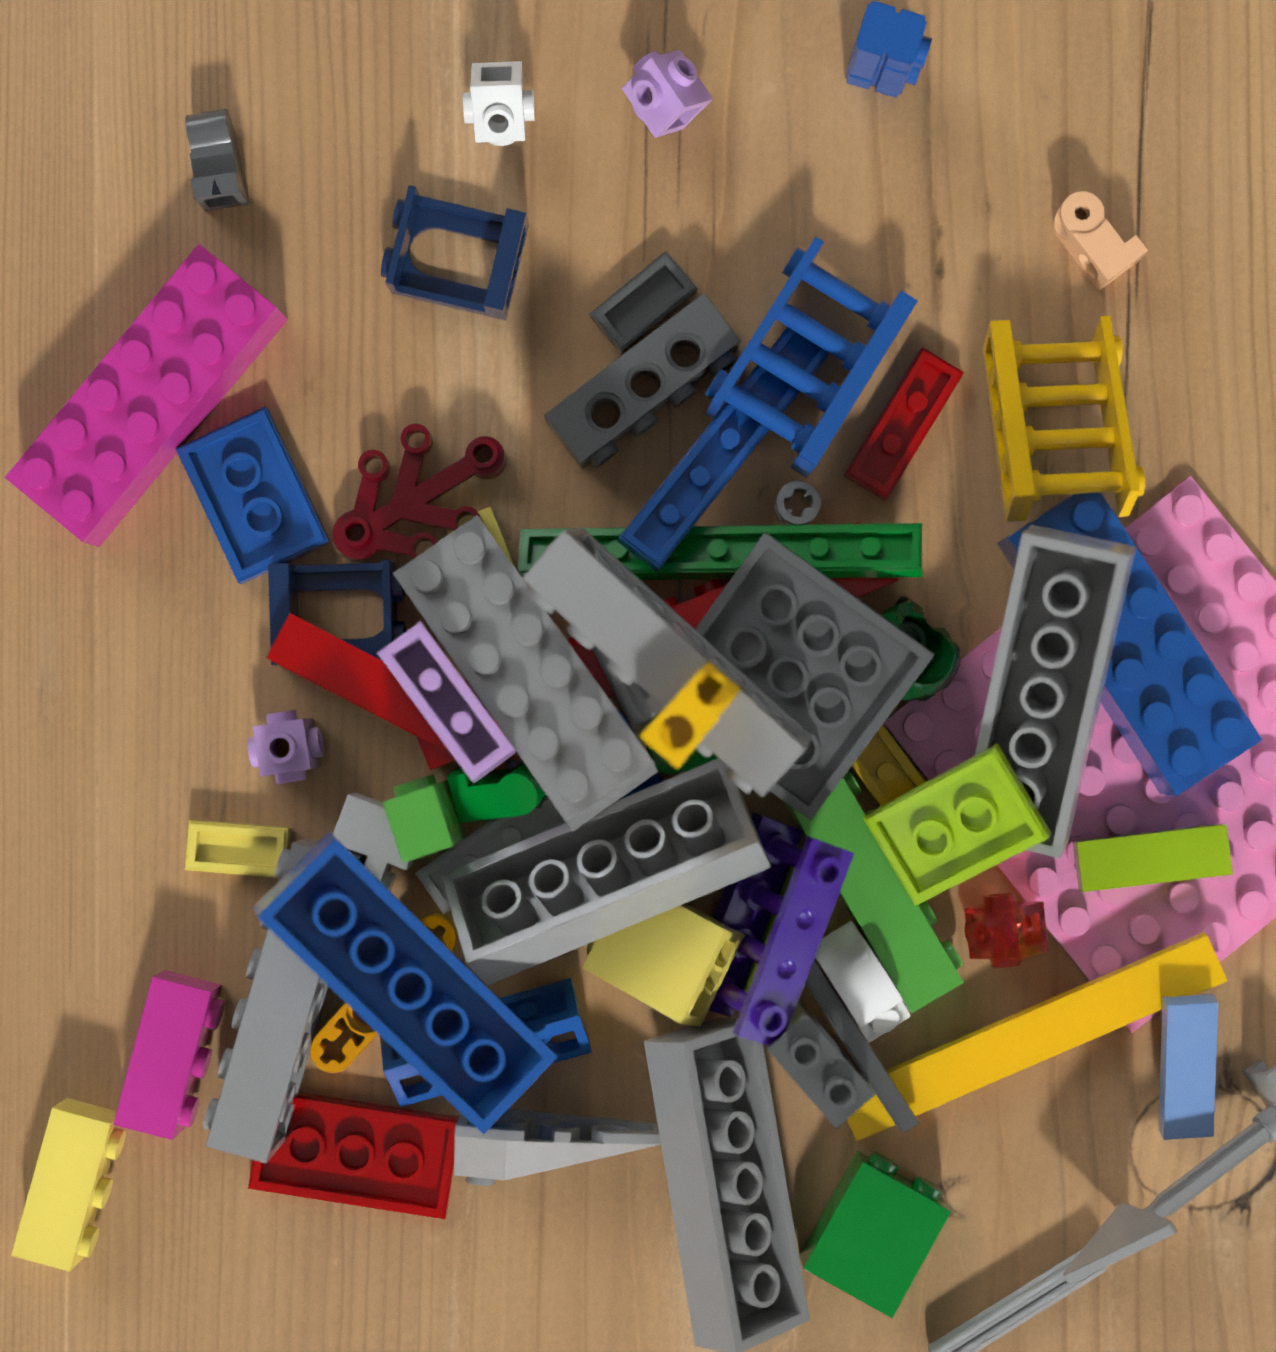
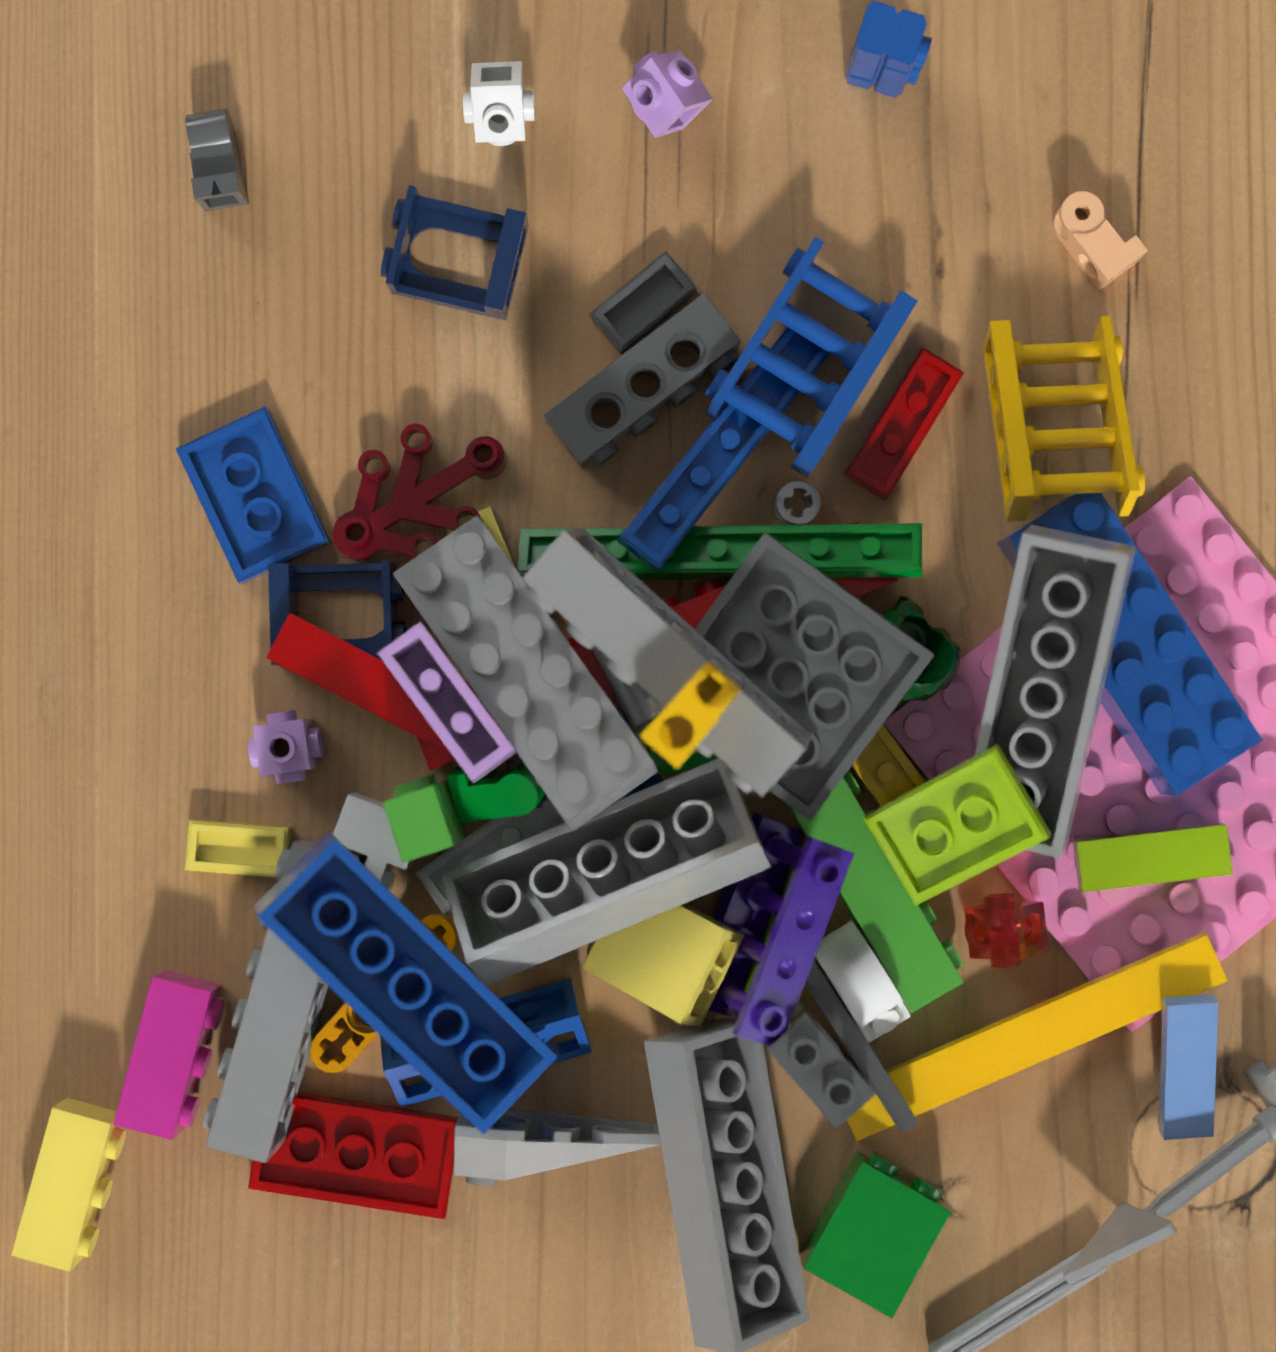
(146, 397): dark pink brick -> none

